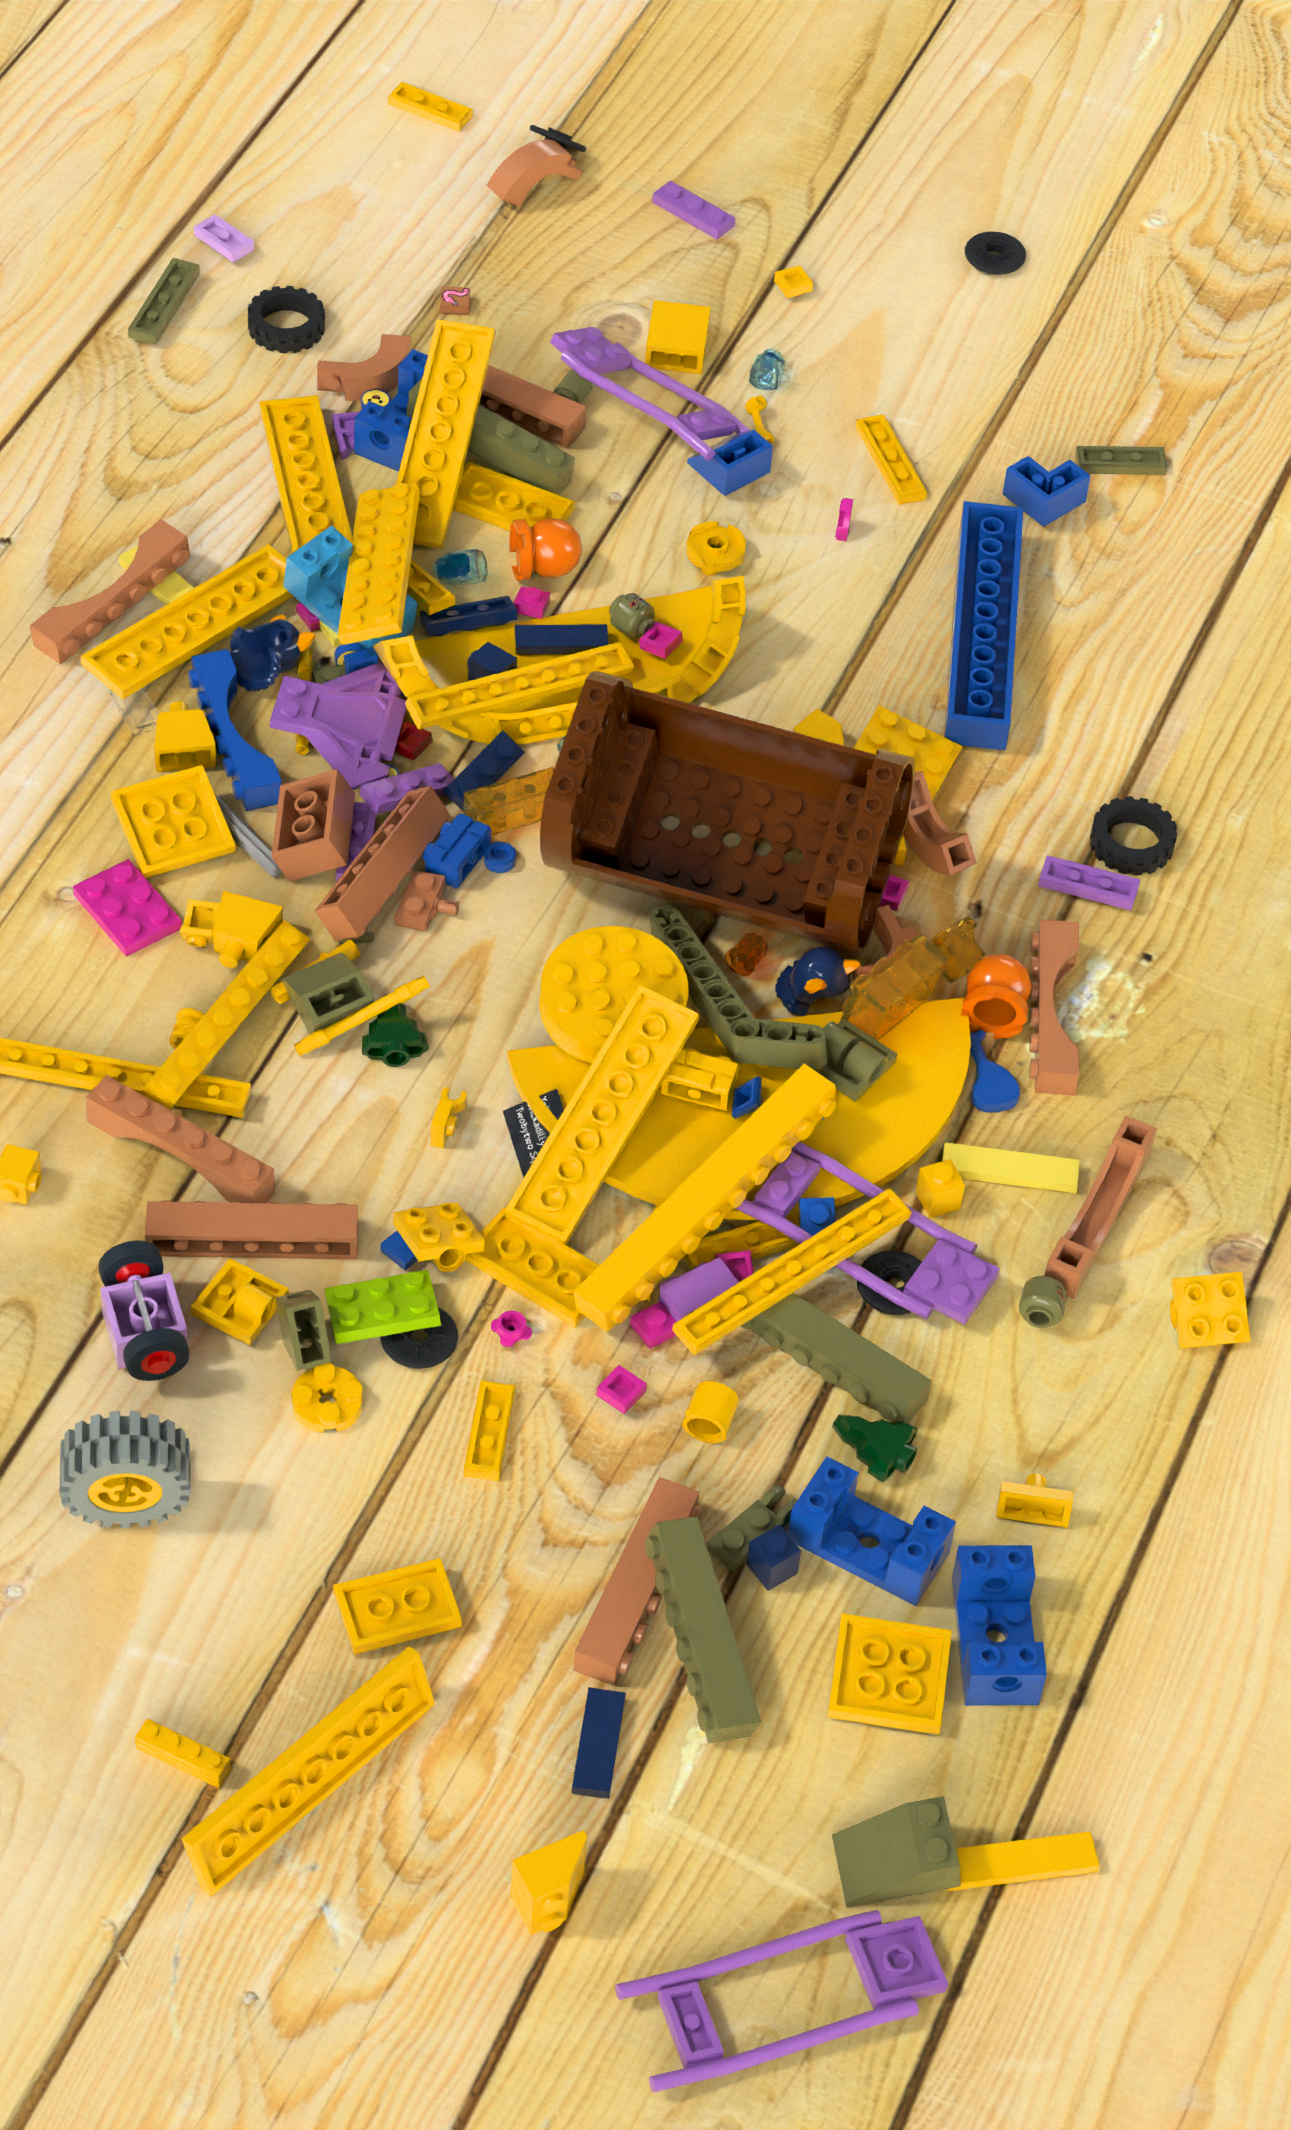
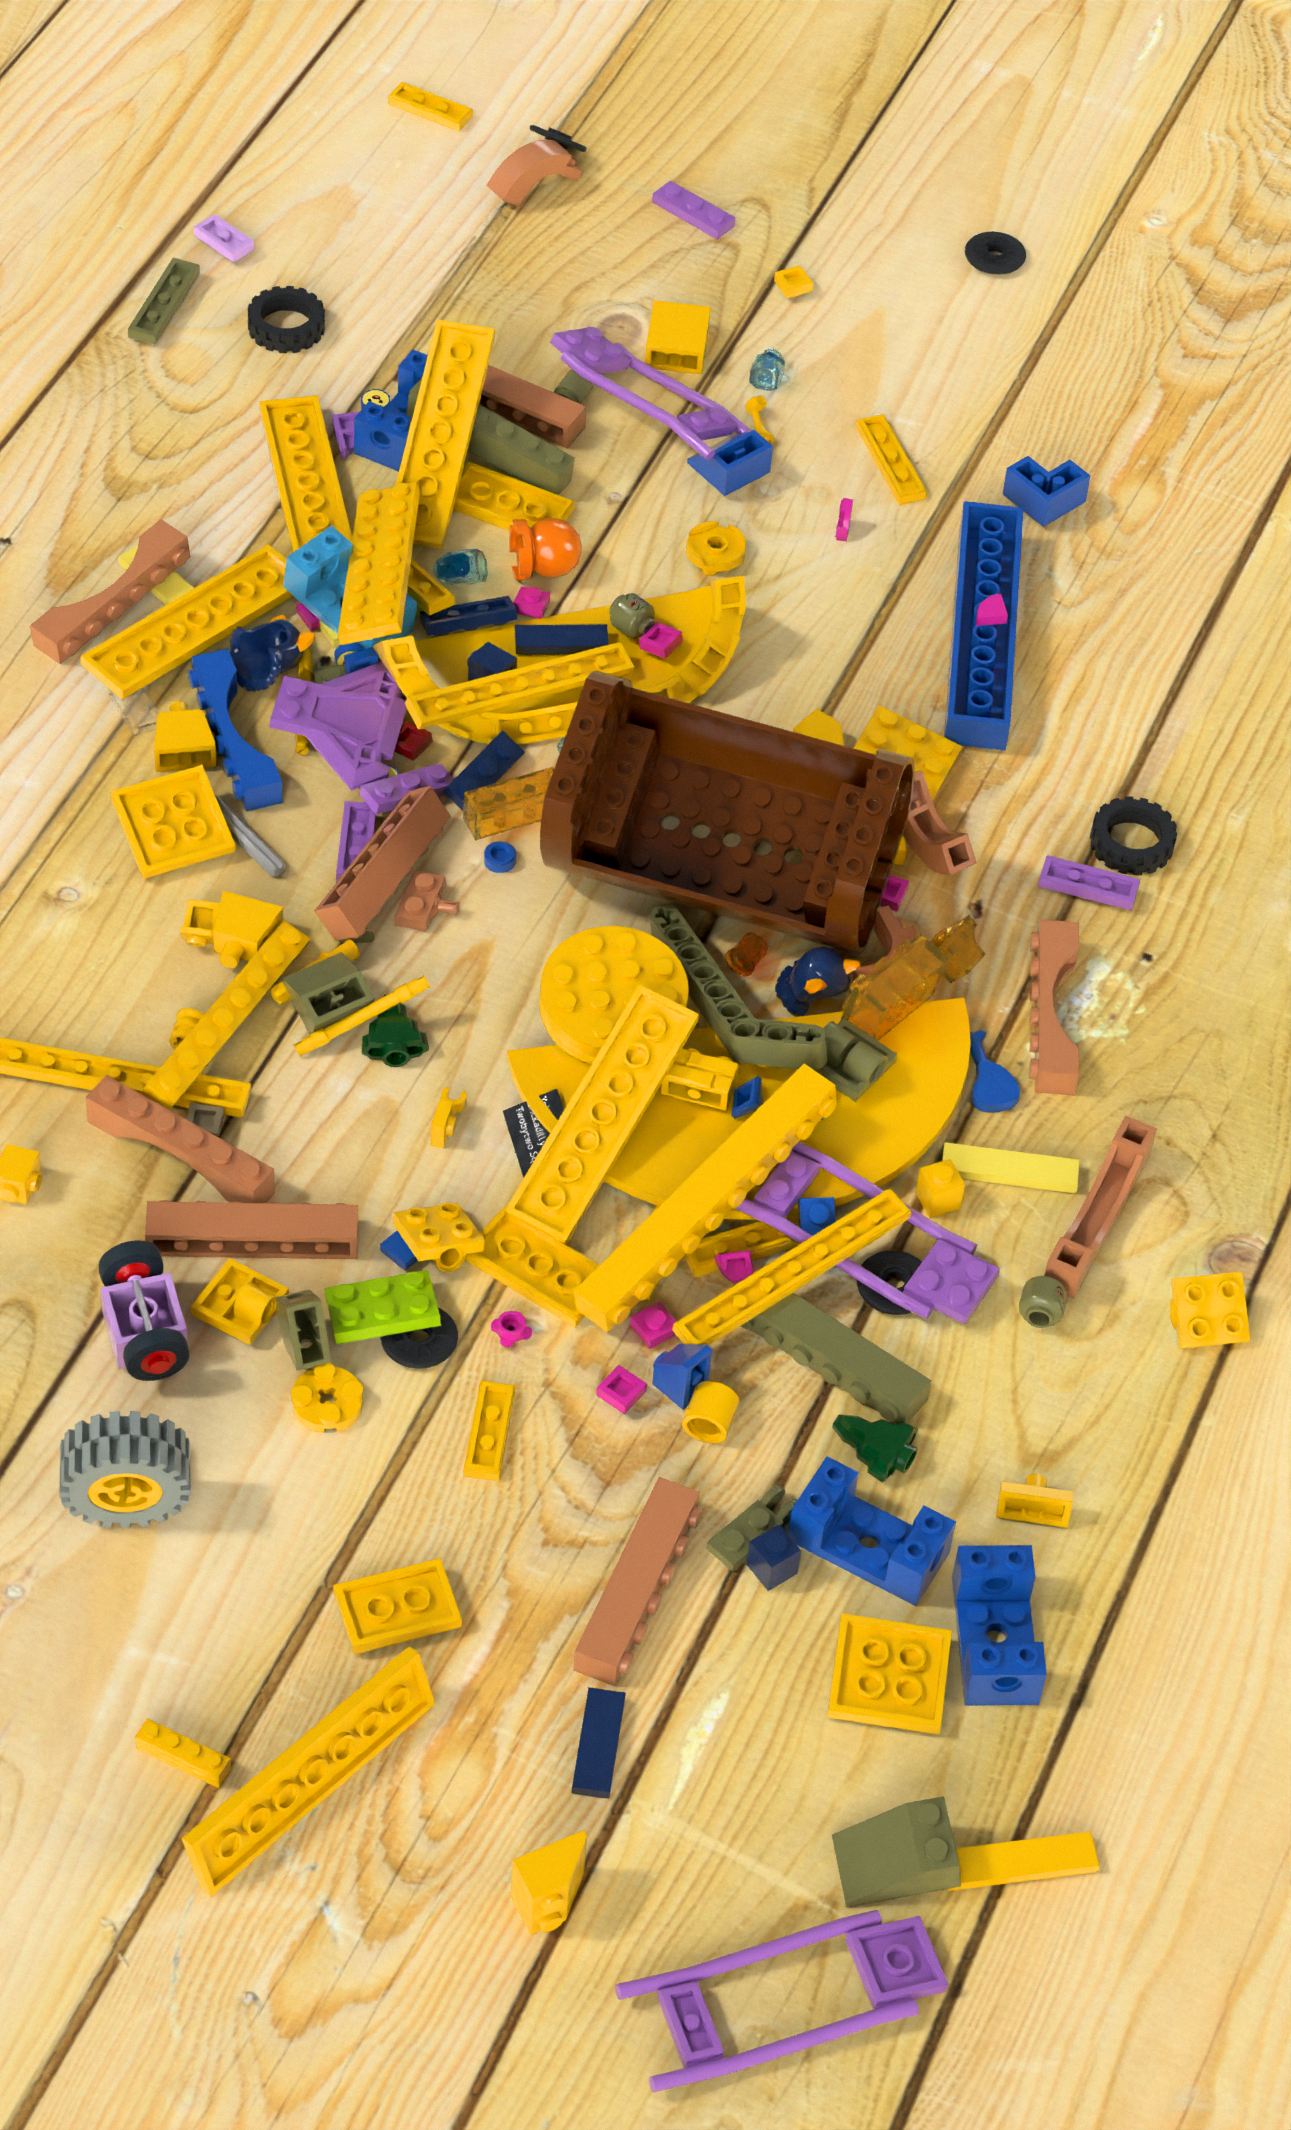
(127, 907): dark pink plate -> none
(207, 1117): none -> dark tan plate
(313, 825): nougat brick -> none
(375, 373): nougat arch -> none
(455, 300): nougat tile -> none
(457, 849): blue brick -> none
(681, 1370): none -> blue slope
(695, 1288): medium lavender brick -> none
(702, 1630): olive brick -> none
(992, 611): none -> dark pink tile
(997, 996): orange tile -> none
(1121, 460): olive tile -> none

